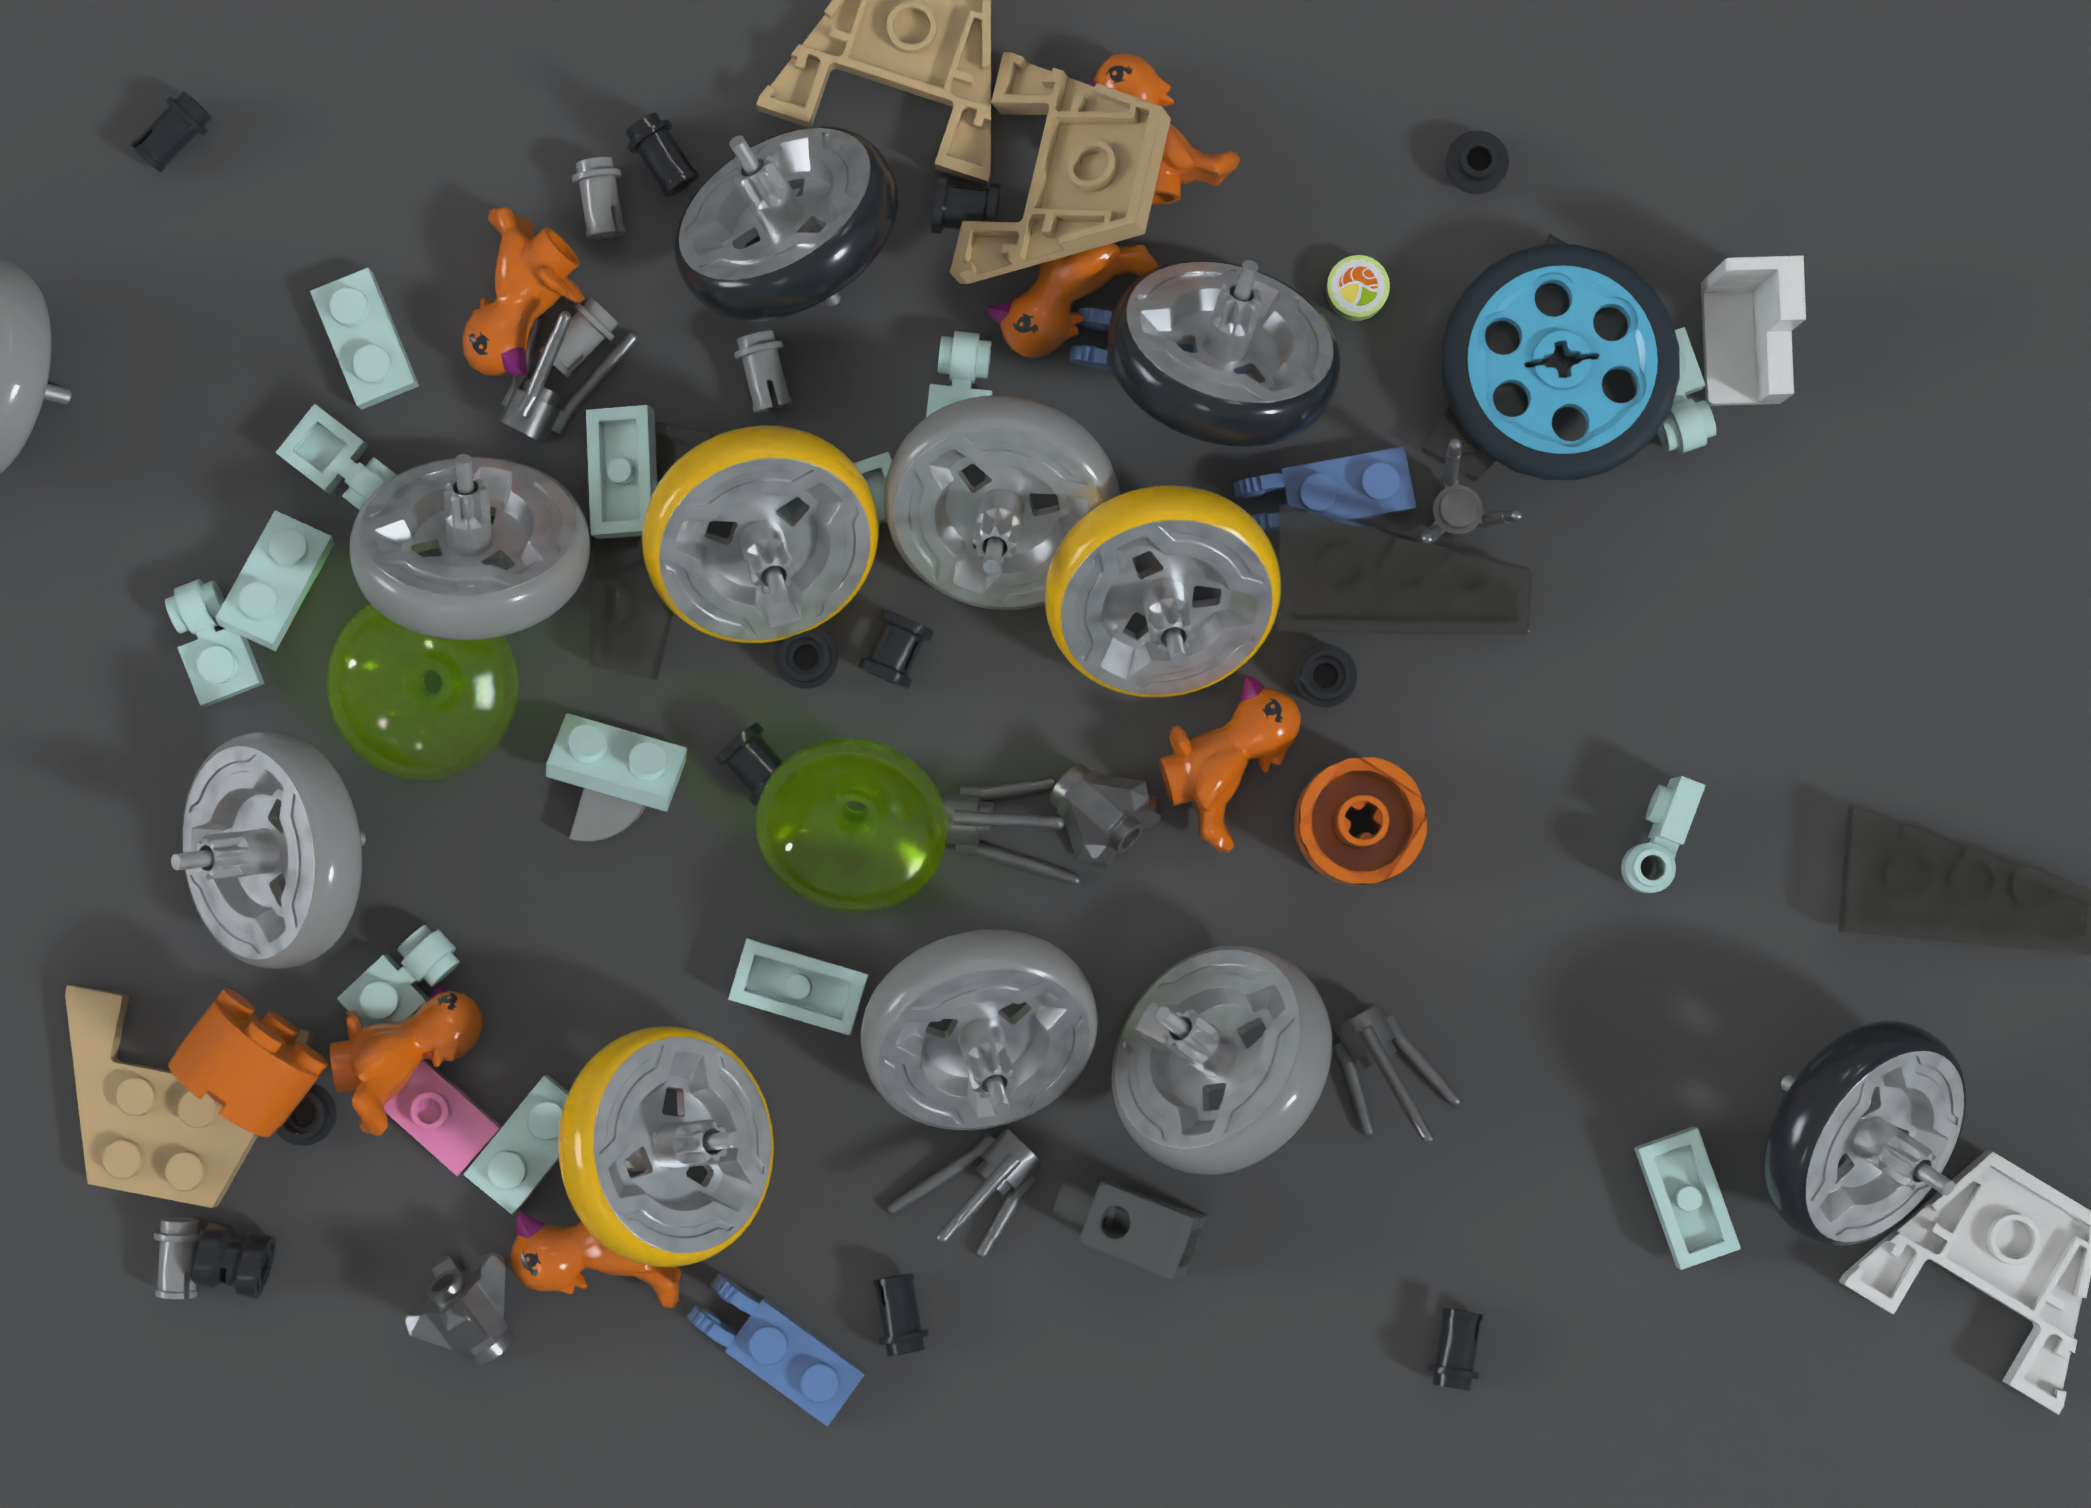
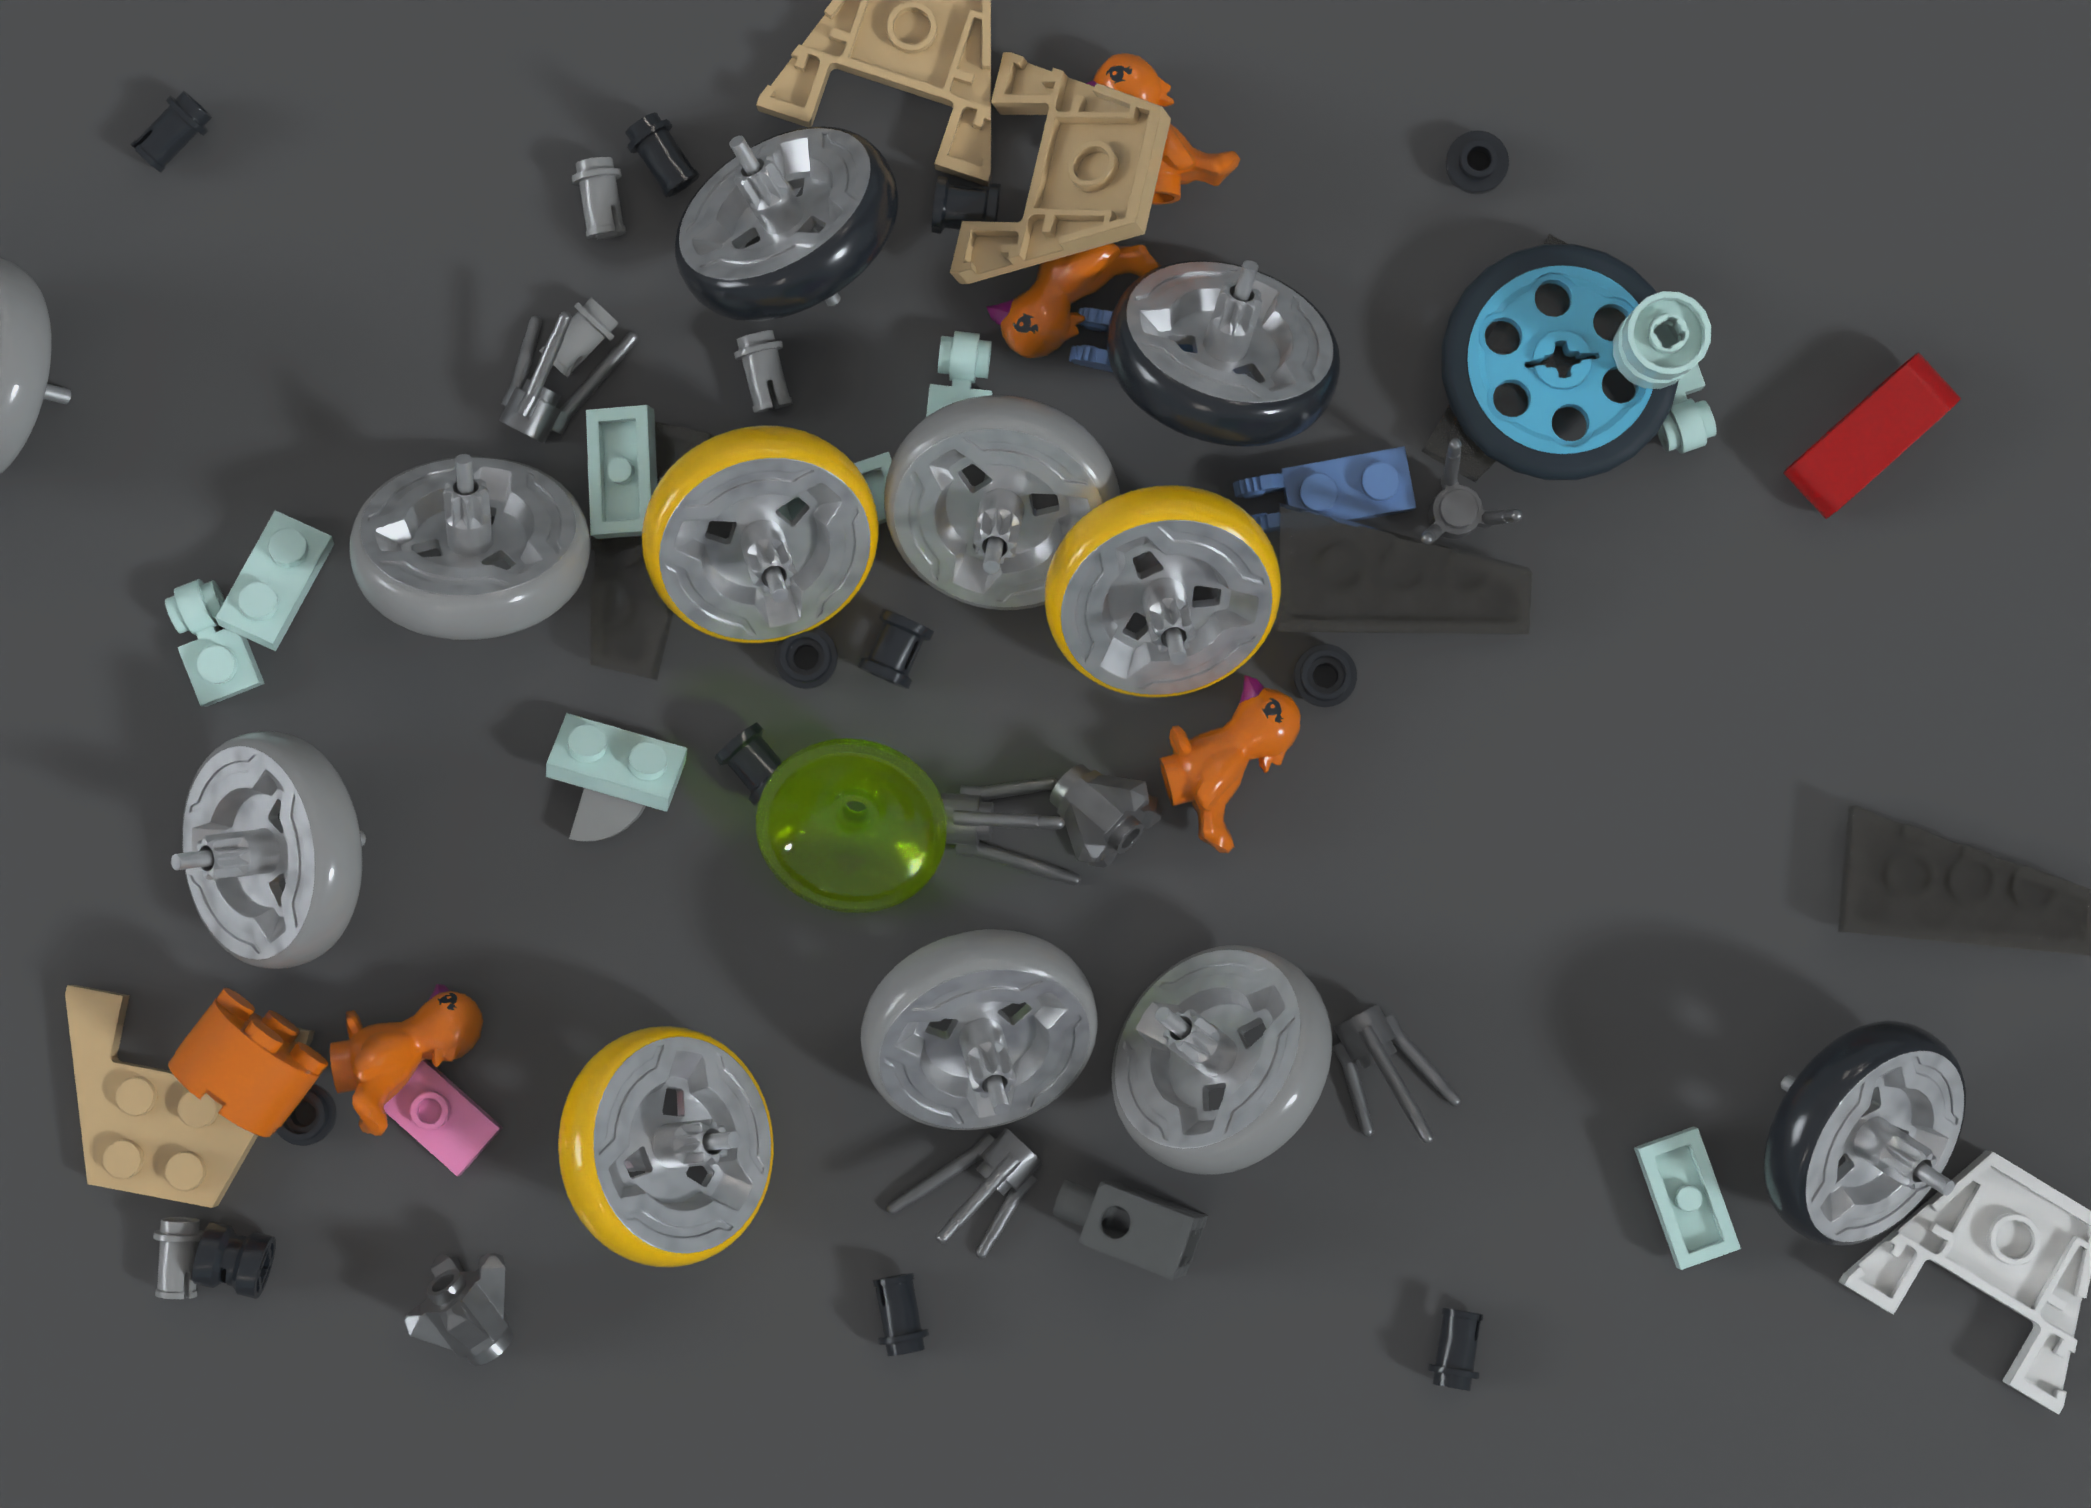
(328, 453): light aqua plate -> none
(364, 338): light aqua plate -> none
(390, 992): light aqua plate -> none
(391, 716): clear neon green dish -> none
(522, 1148): light aqua plate -> none
(528, 281): orange animal -> none
(553, 1257): orange animal -> none
(782, 1352): medium blue hinge -> none
(798, 986): light aqua plate -> none
(1357, 287): tile -> none
(1395, 814): orange brick -> none
(1661, 340): none -> light aqua wheel
(1672, 814): light aqua plate -> none
(1748, 329): white panel -> none
(1872, 435): none -> red beam

